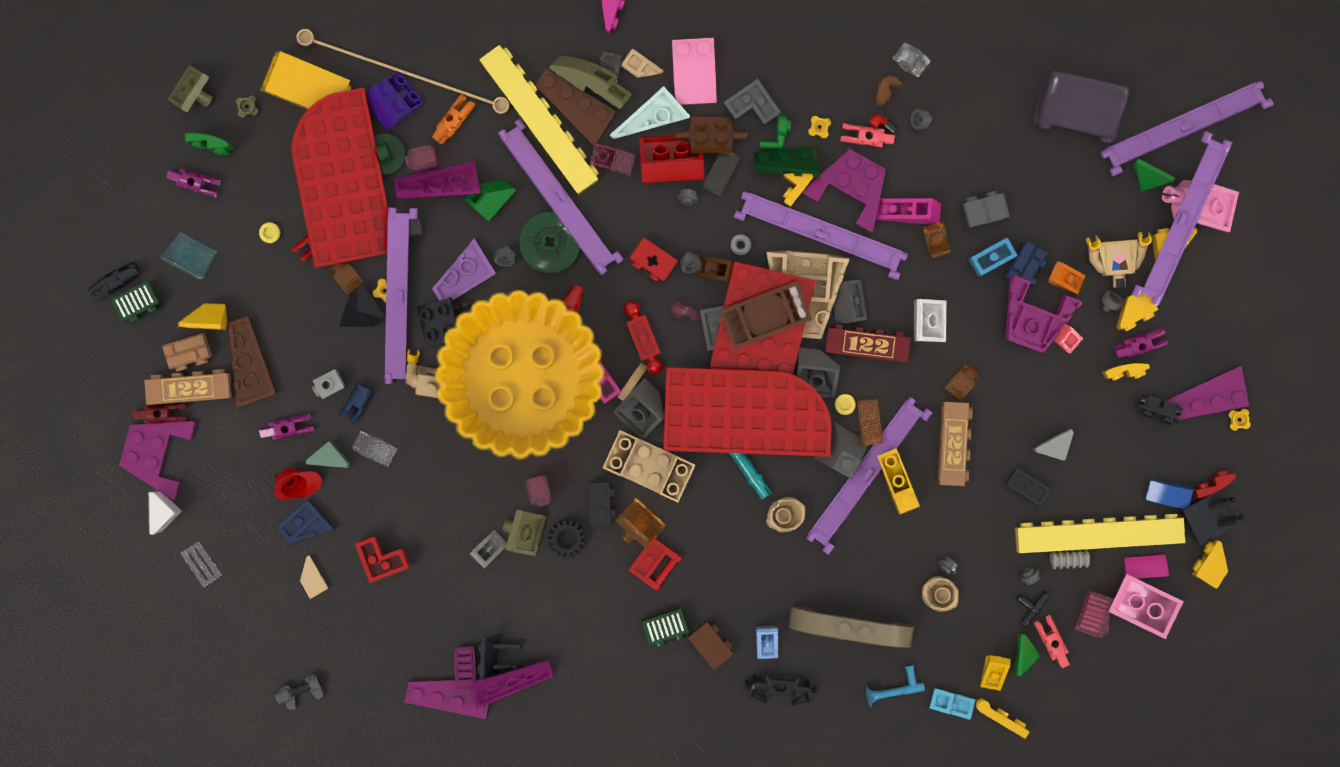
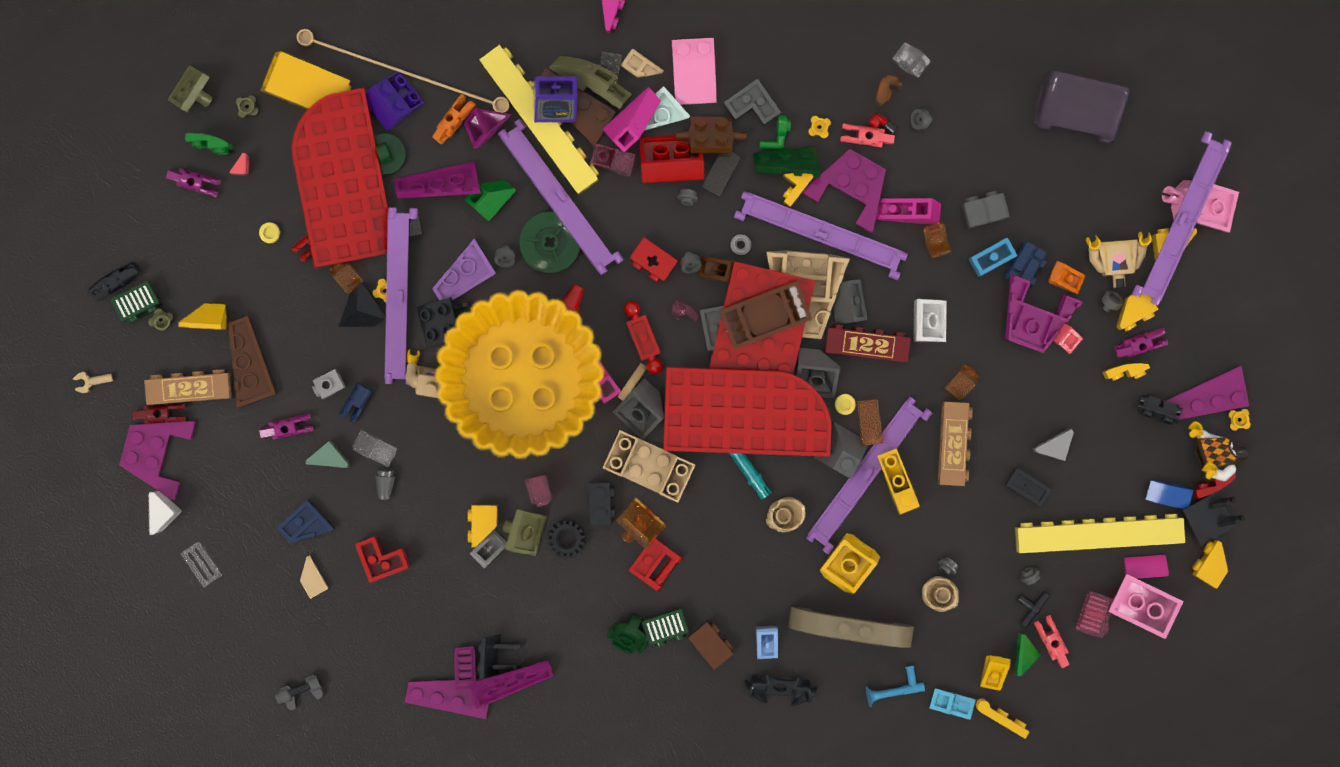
(89, 381): none -> tan bar
(164, 323): none -> olive plate
(187, 351): medium nougat brick -> none
(189, 255): clear light blue slope -> none
(241, 166): none -> coral slope
(296, 484): red piece -> none
(384, 482): none -> dark grey cone
(422, 159): clear pink brick -> none
(483, 124): none -> magenta slope
(484, 521): none -> yellow slope
(555, 99): none -> dark purple slope
(627, 636): none -> dark green tile
(631, 122): none -> dark pink slope
(850, 563): none -> yellow slope
(1070, 559): light grey piece -> none
(1150, 176): green slope -> none
(1185, 125): medium lavender piece -> none
(1216, 454): none -> torso

